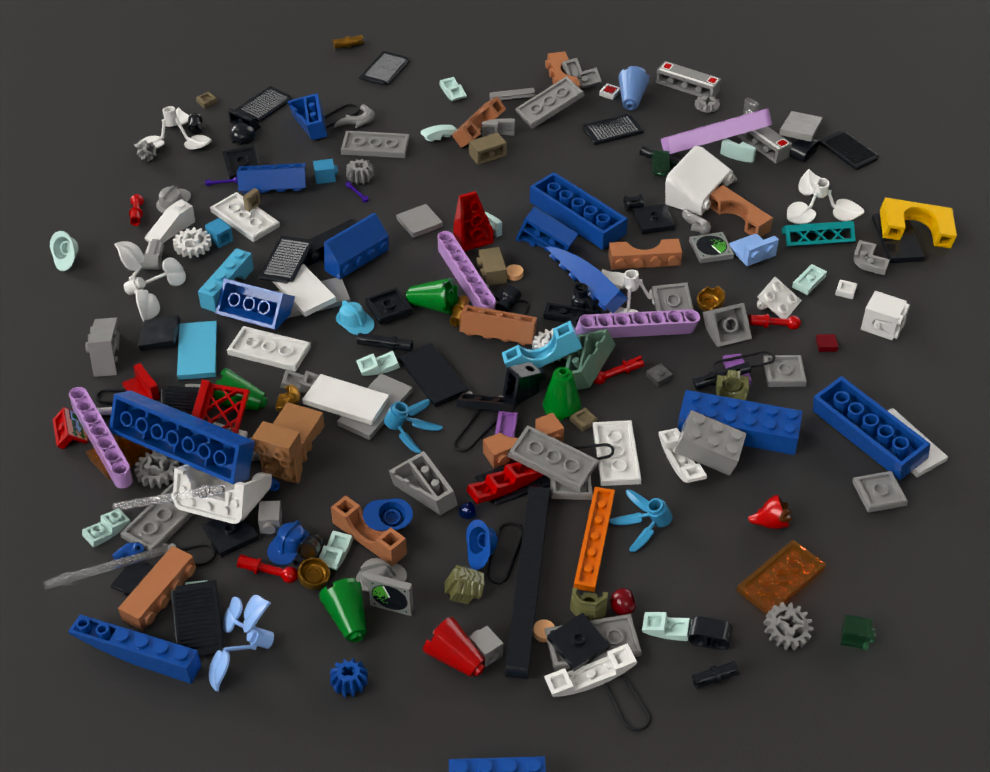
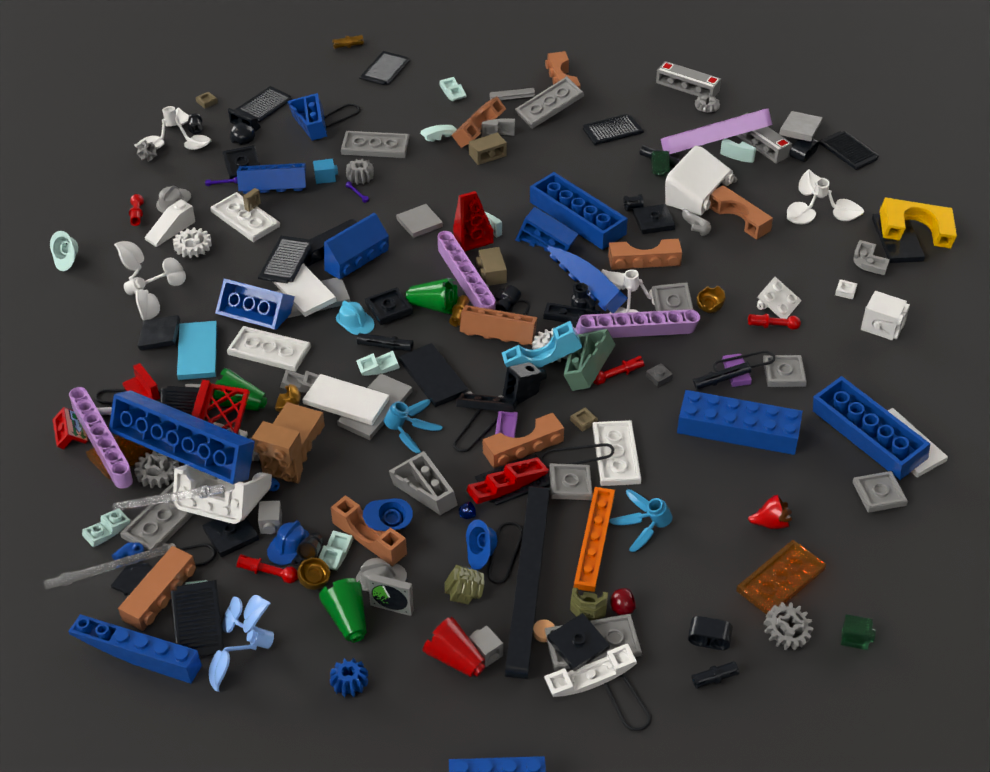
(102, 344): light grey wedge -> none
(153, 256): light grey piece -> none
(220, 232): dark azure brick -> none
(238, 265): medium azure arch -> none
(360, 120): light grey piece -> none
(514, 272): light nougat tile -> none
(553, 458): light grey tile -> none
(562, 394): green cone -> none
(586, 78): light grey plate -> none
(609, 91): tile -> none
(632, 86): medium blue cone -> none
(661, 626): light aqua slope -> none
(683, 466): white slope -> none
(710, 442): light grey brick -> none
(711, 247): tile -> none
(727, 324): light grey slope -> none
(733, 385): olive hair -> none
(750, 106): clear tile -> none
(754, 249): light blue bracket -> none
(809, 279): light aqua plate -> none
(817, 228): teal fence -> none
(826, 342): dark red tile -> none

